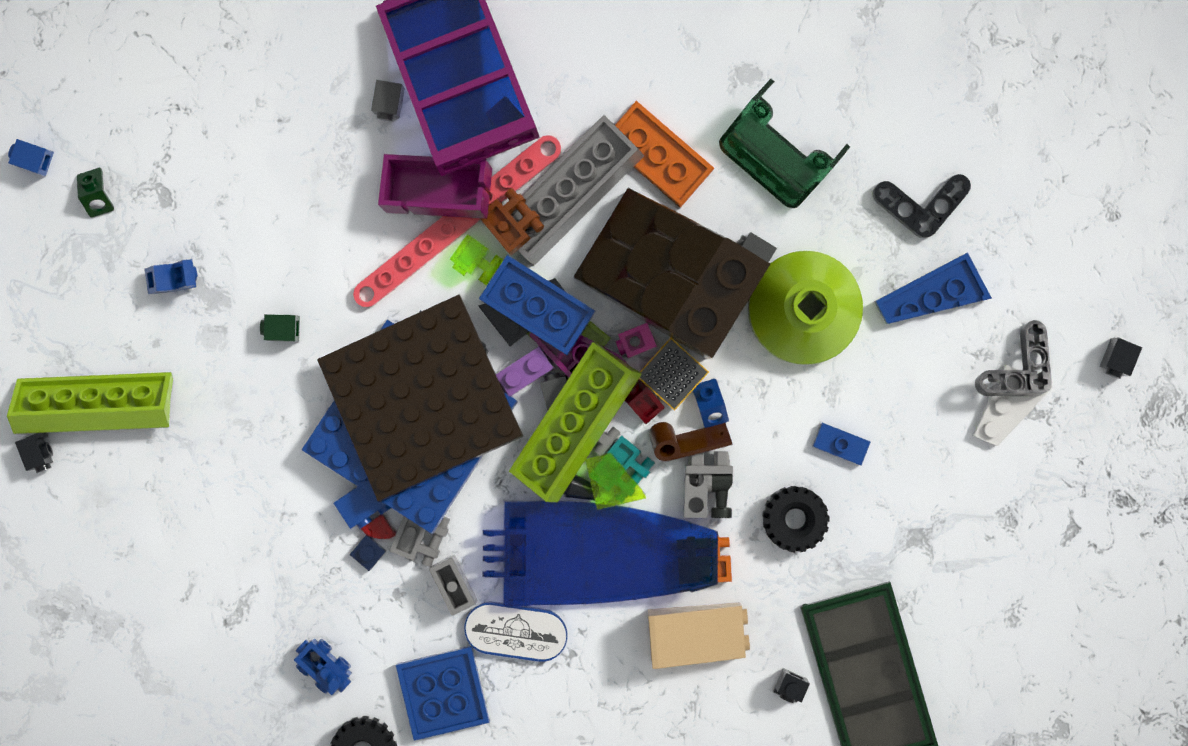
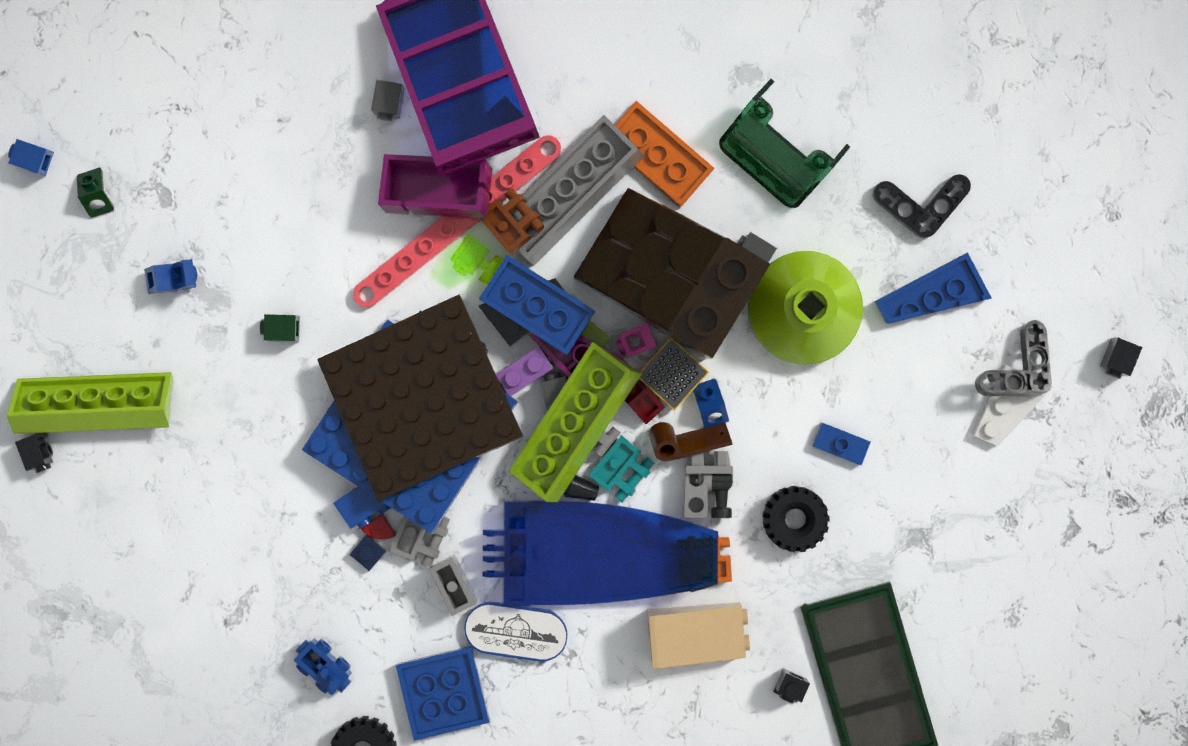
(611, 482): clear neon green wing -> none

